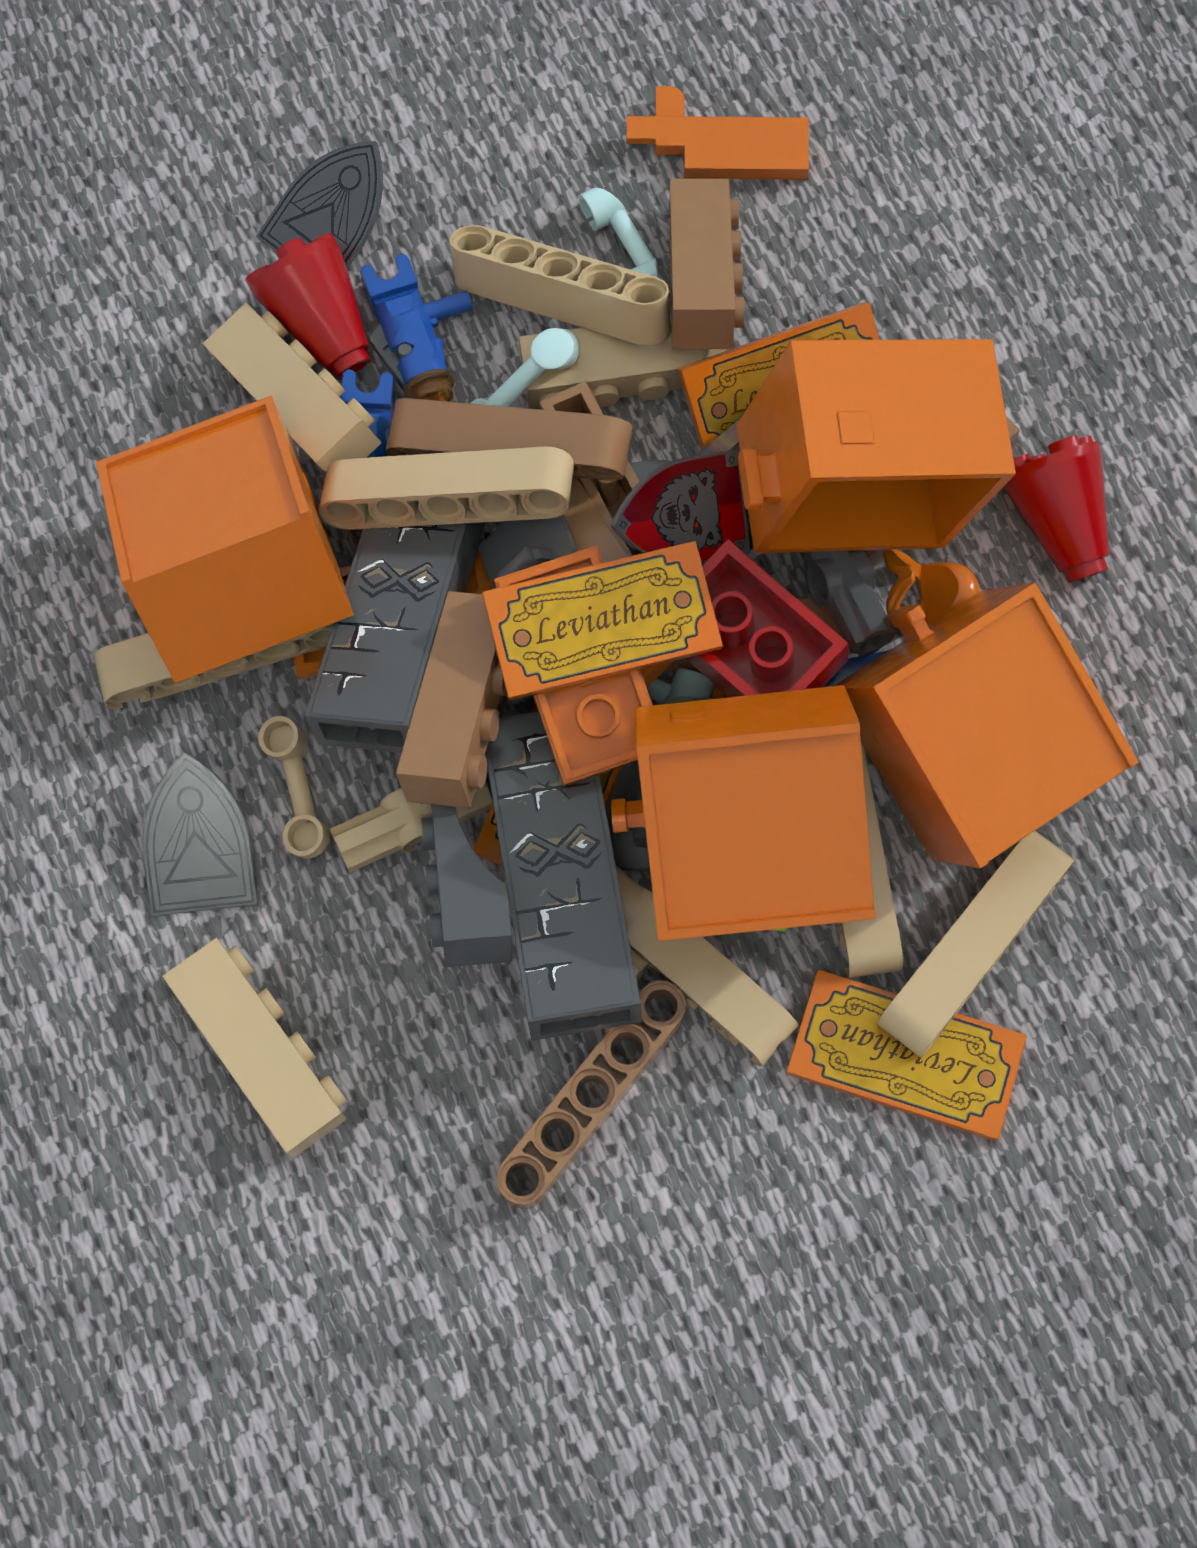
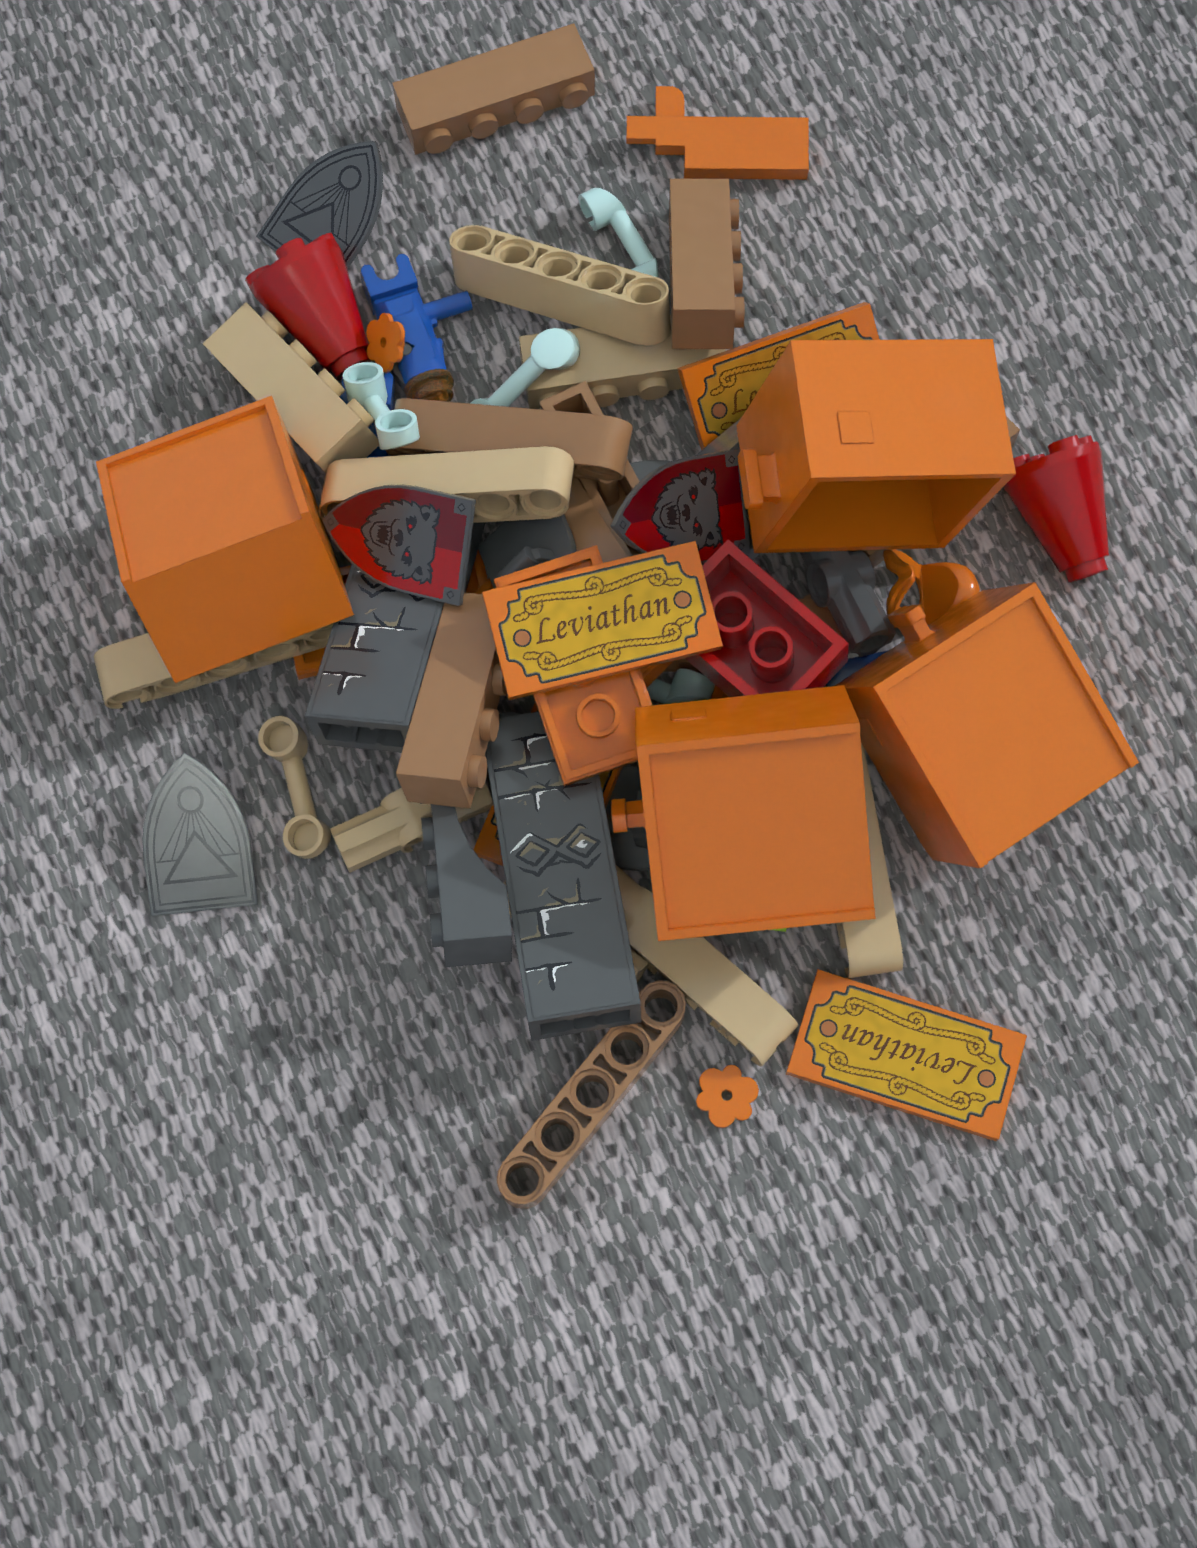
(255, 1047): tan brick -> none
(367, 385): none -> light aqua bar
(385, 341): none -> orange plant
(407, 538): none -> shield
(495, 90): none -> medium nougat brick
(723, 1112): none -> orange plant
(975, 943): tan beam -> none

